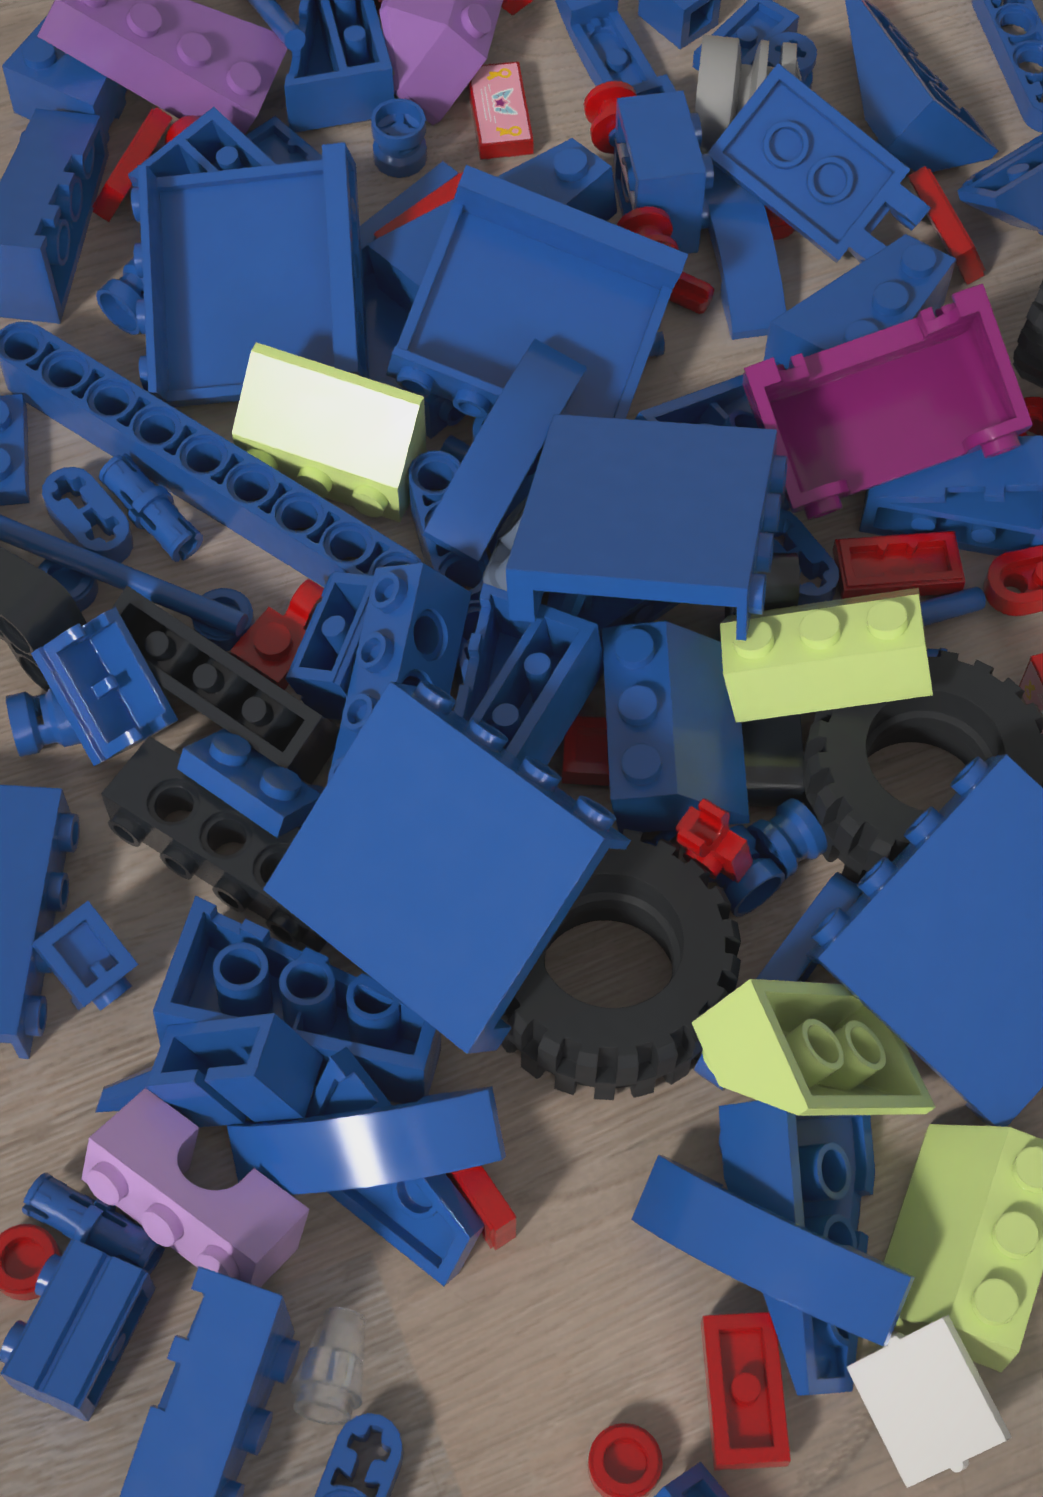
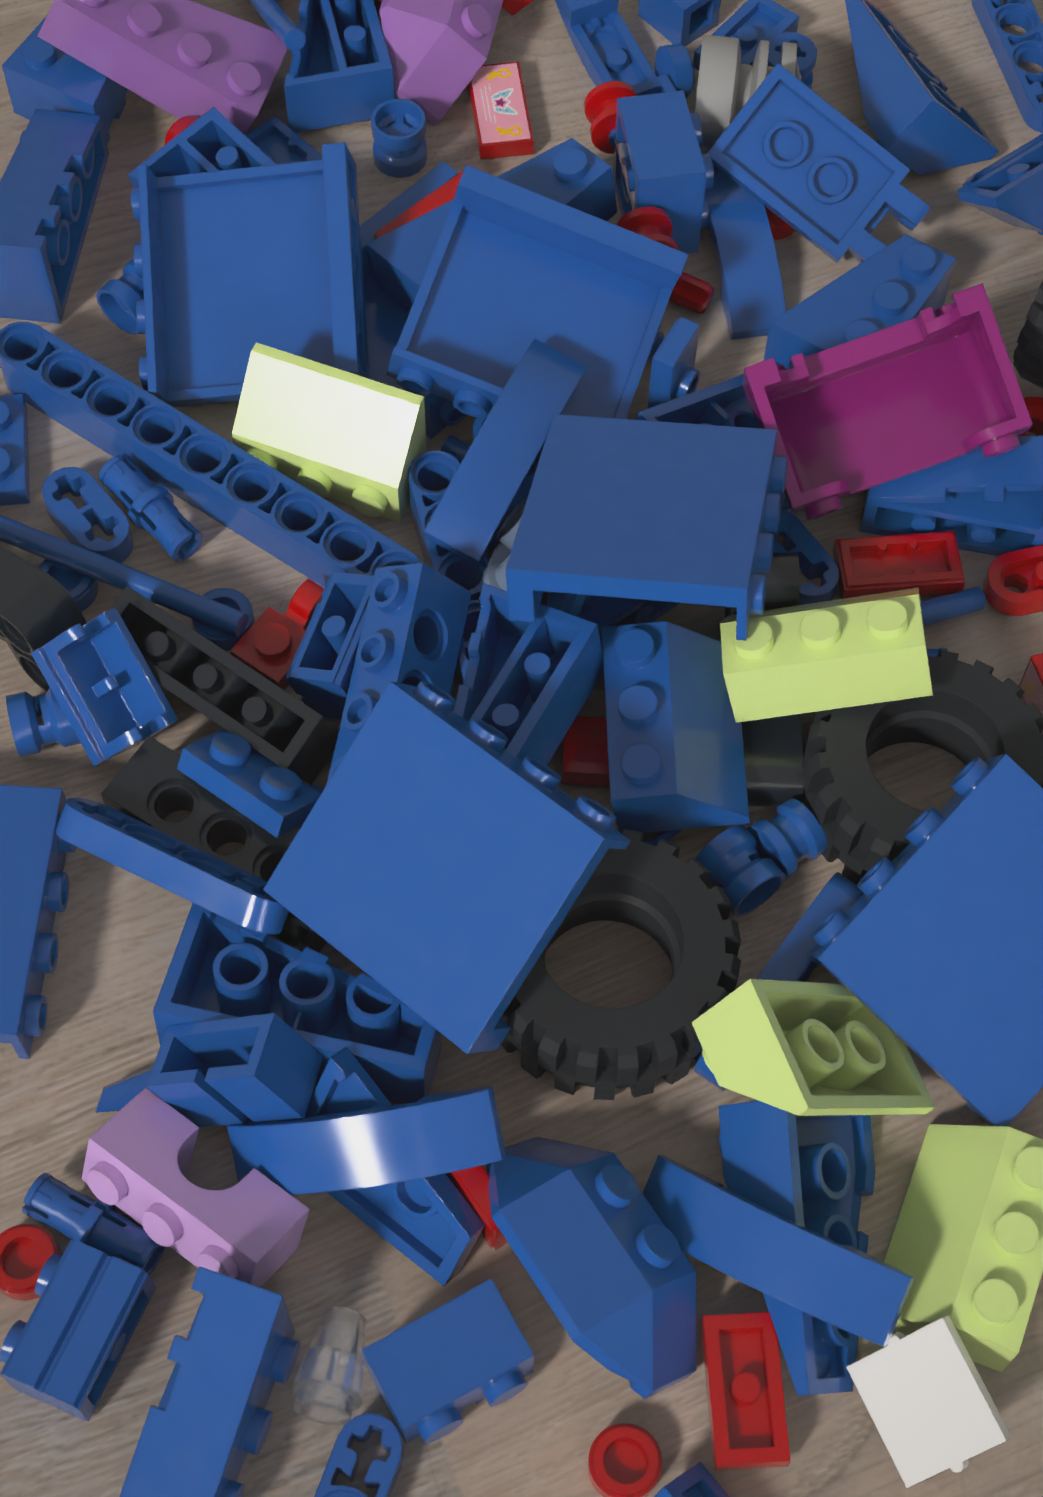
(86, 958): blue bracket -> none
(136, 153): red plate -> none
(171, 864): none -> blue beam
(449, 1361): none -> blue piece
(599, 1258): none -> blue wedge
(674, 364): none -> blue plate
(678, 66): none -> blue tile
(712, 843): red plate -> none
(948, 225): red tile -> none

